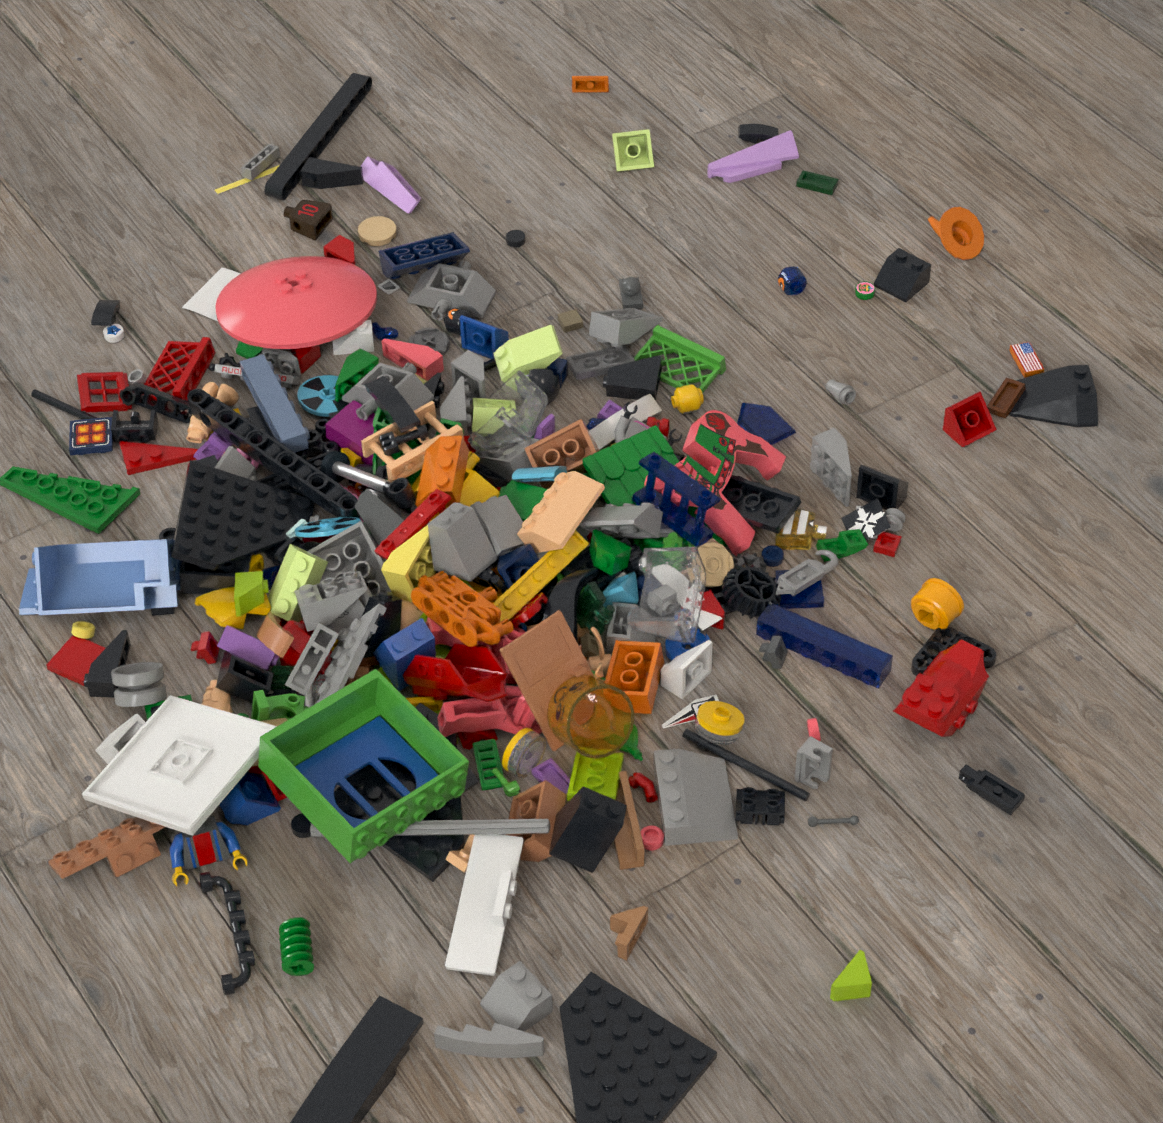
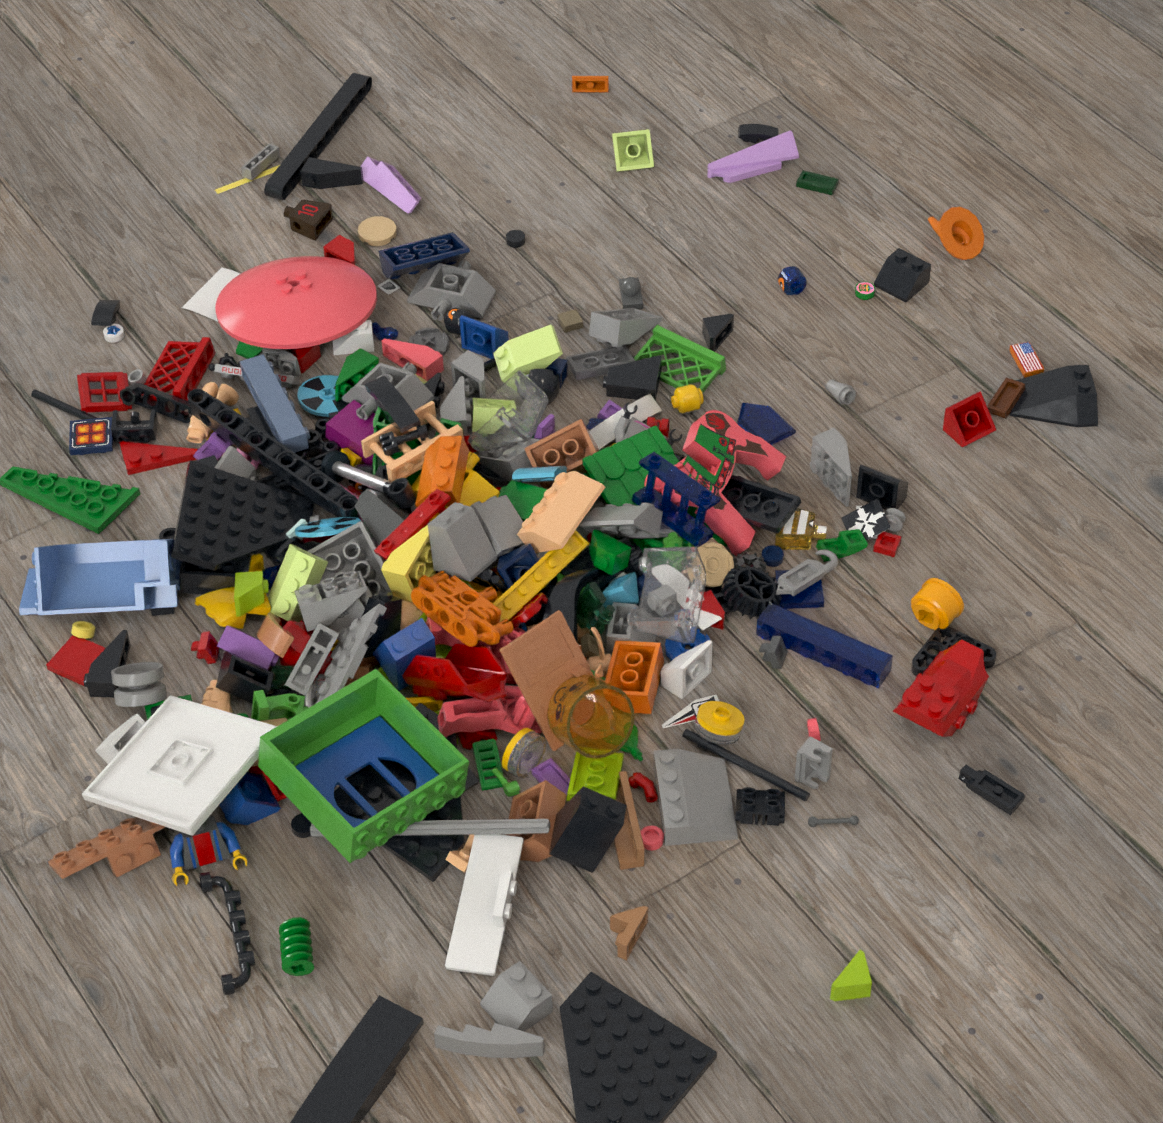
(717, 329): none -> black slope

